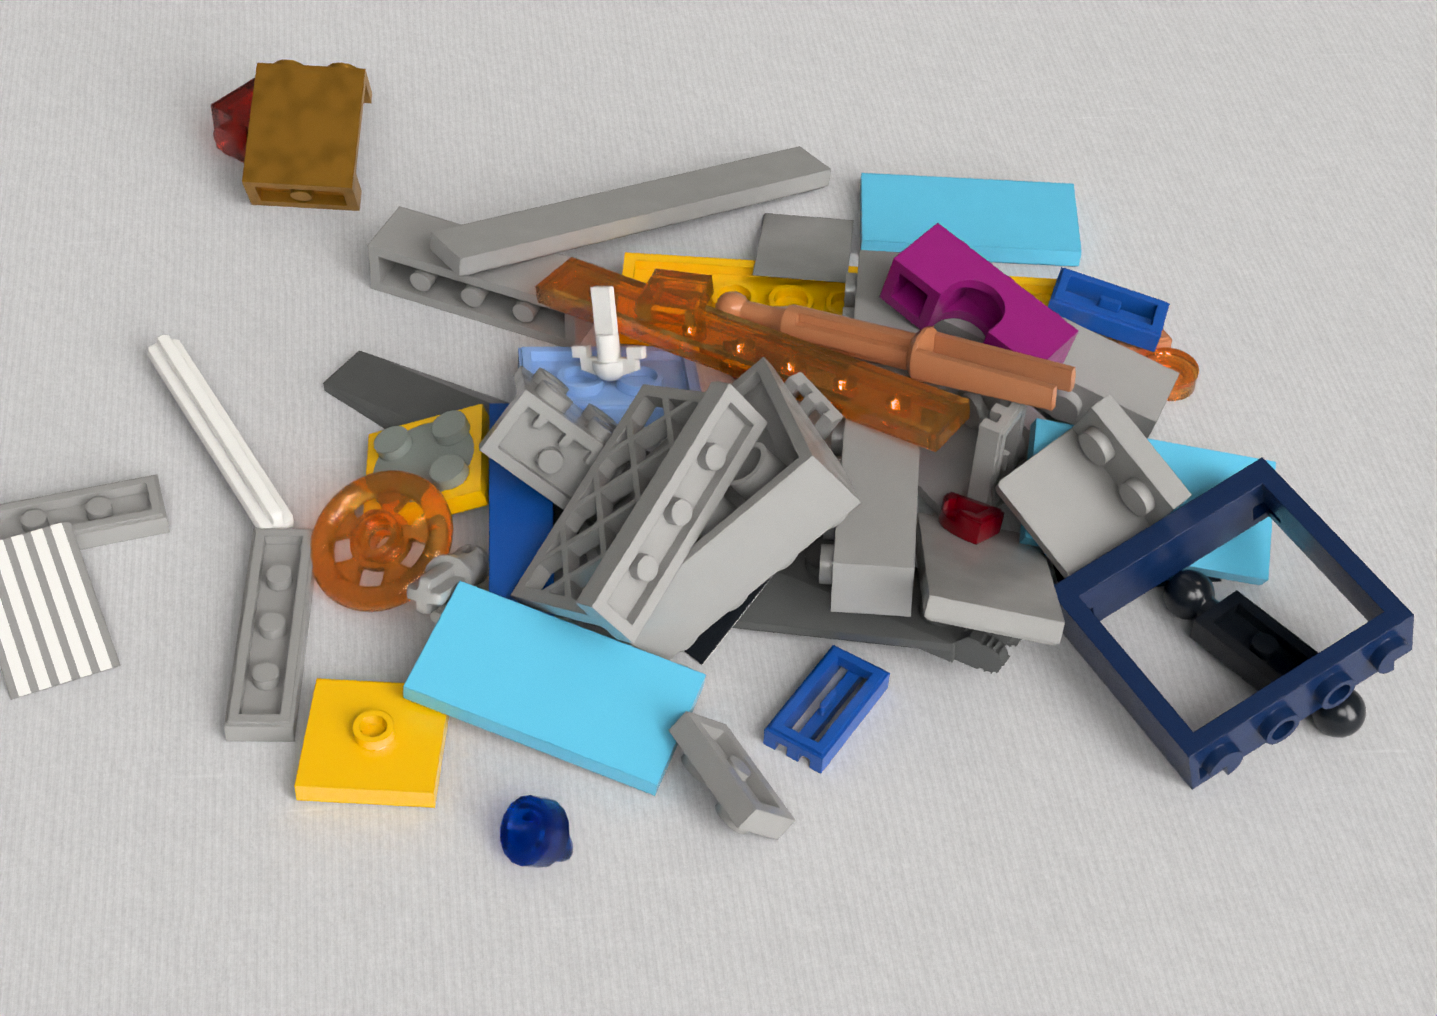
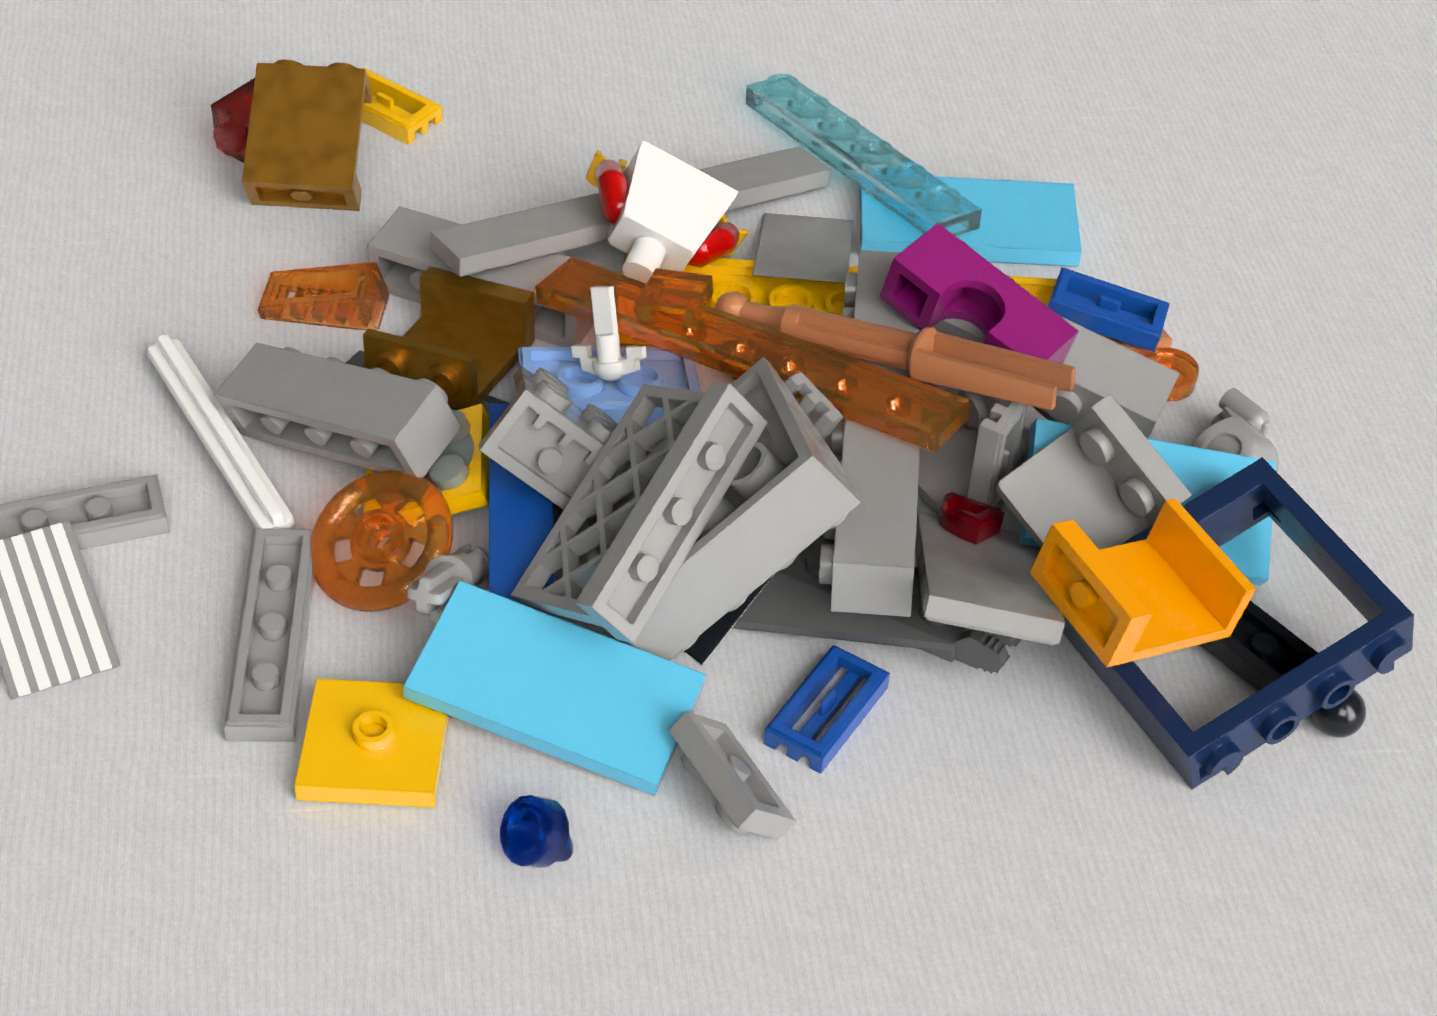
(339, 410): none -> light grey brick
(343, 298): none -> clear orange slope
(399, 110): none -> yellow tile
(463, 336): none -> pearl gold panel
(663, 212): none -> white torso
(862, 156): none -> clear light blue plate
(1143, 593): none -> light orange panel
(1239, 429): none -> light grey piece

